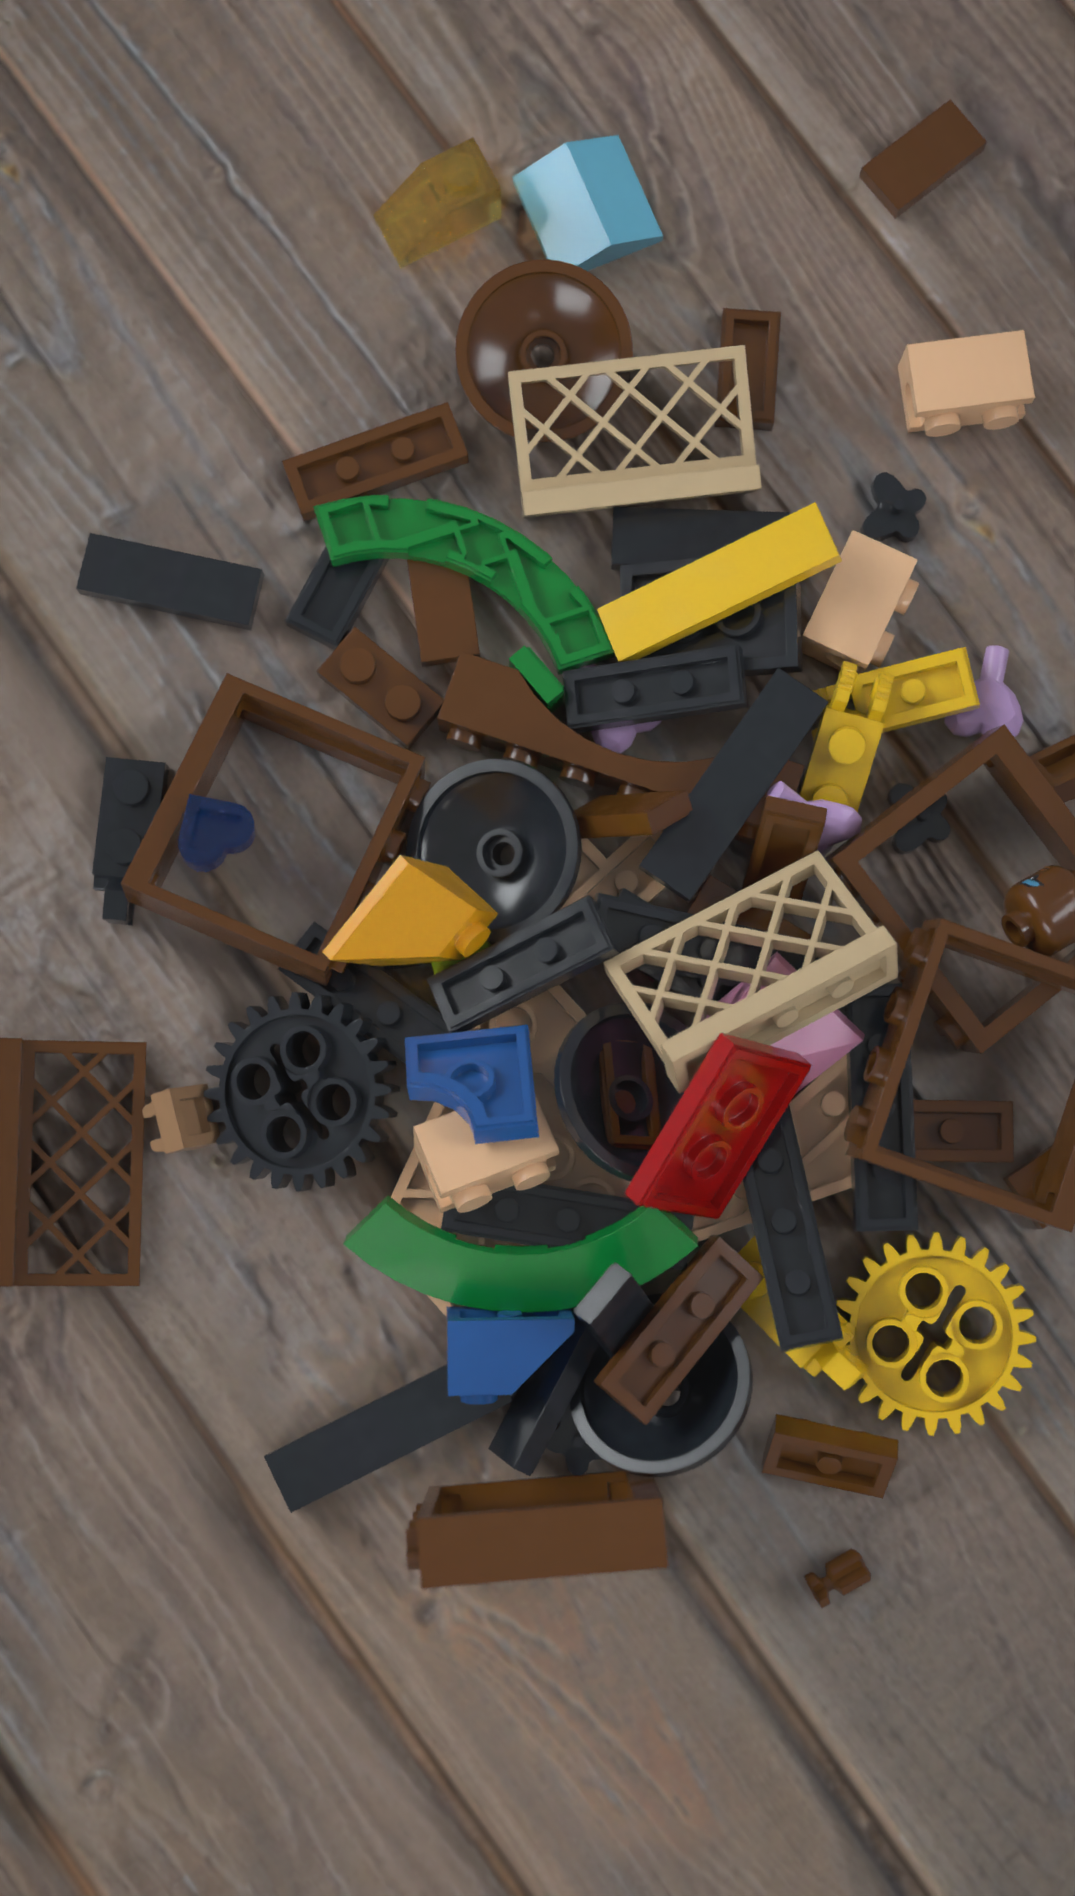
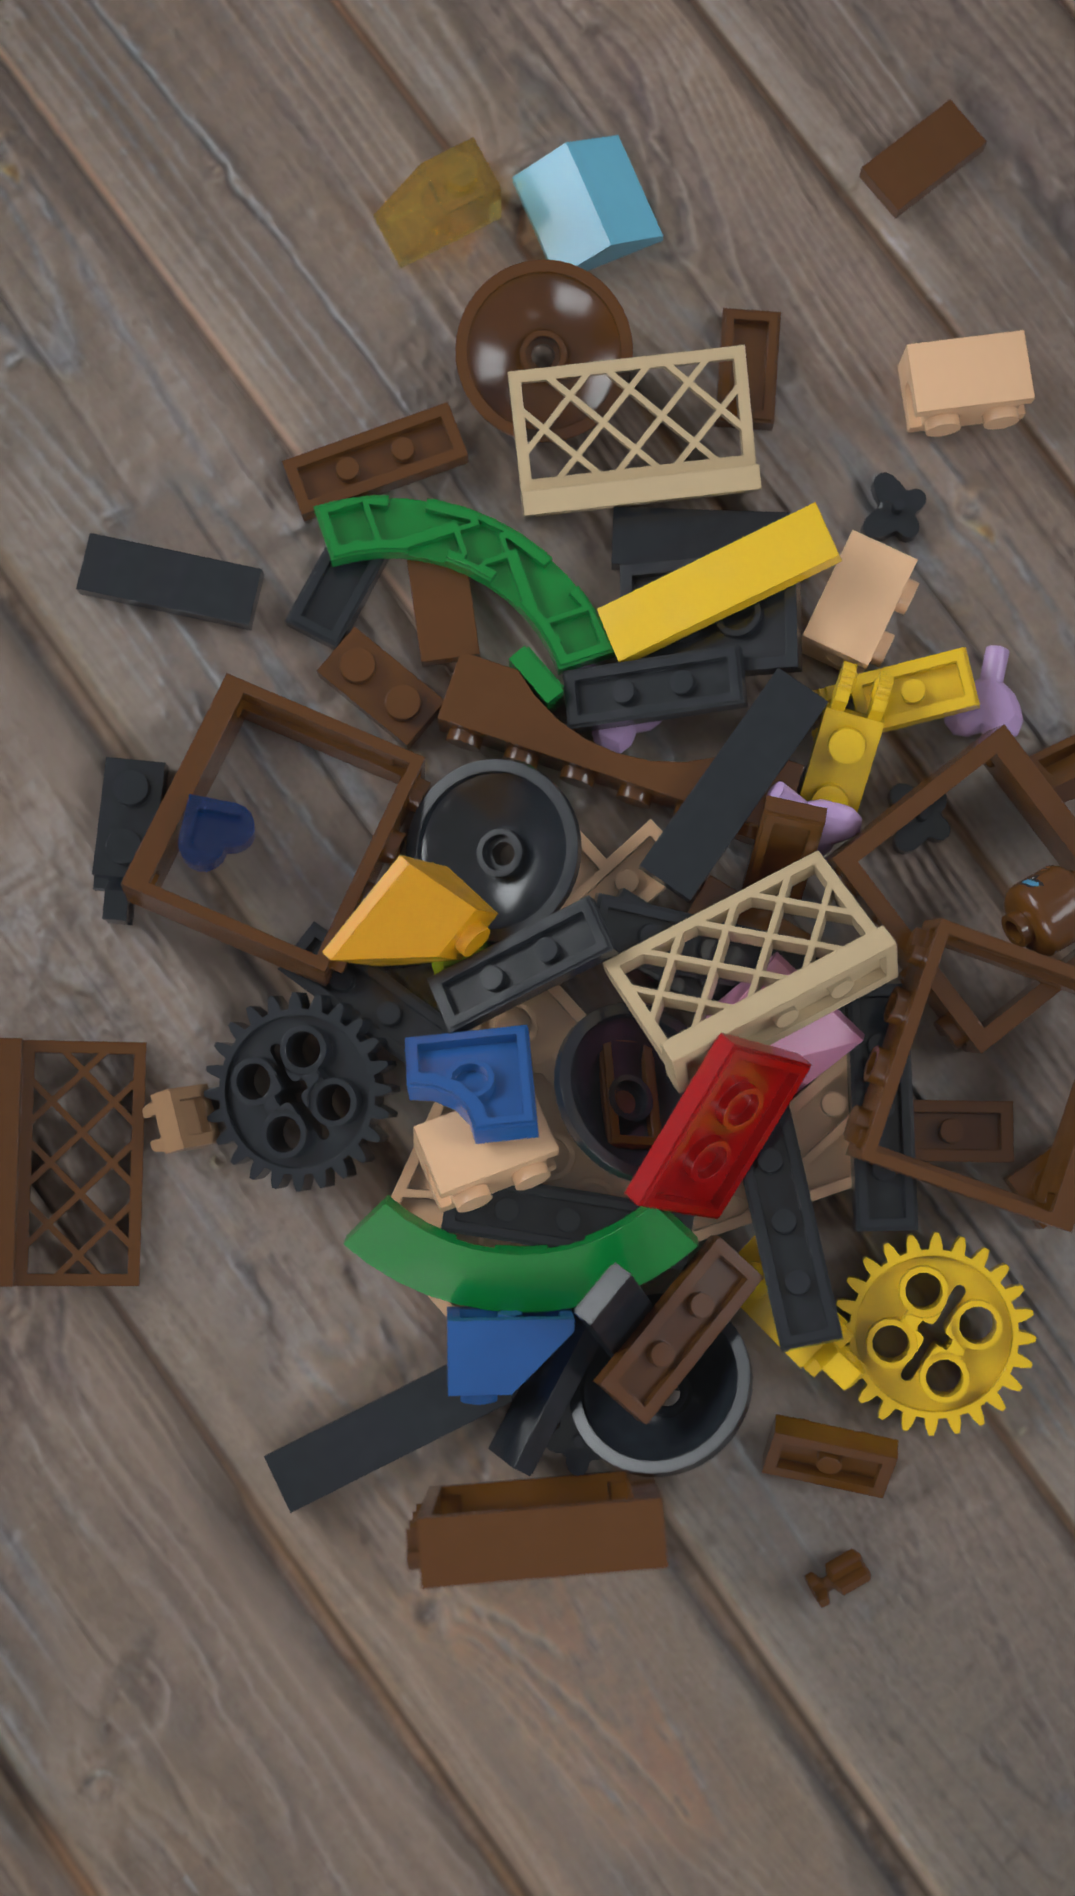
(632, 813): reddish brown tile -> none

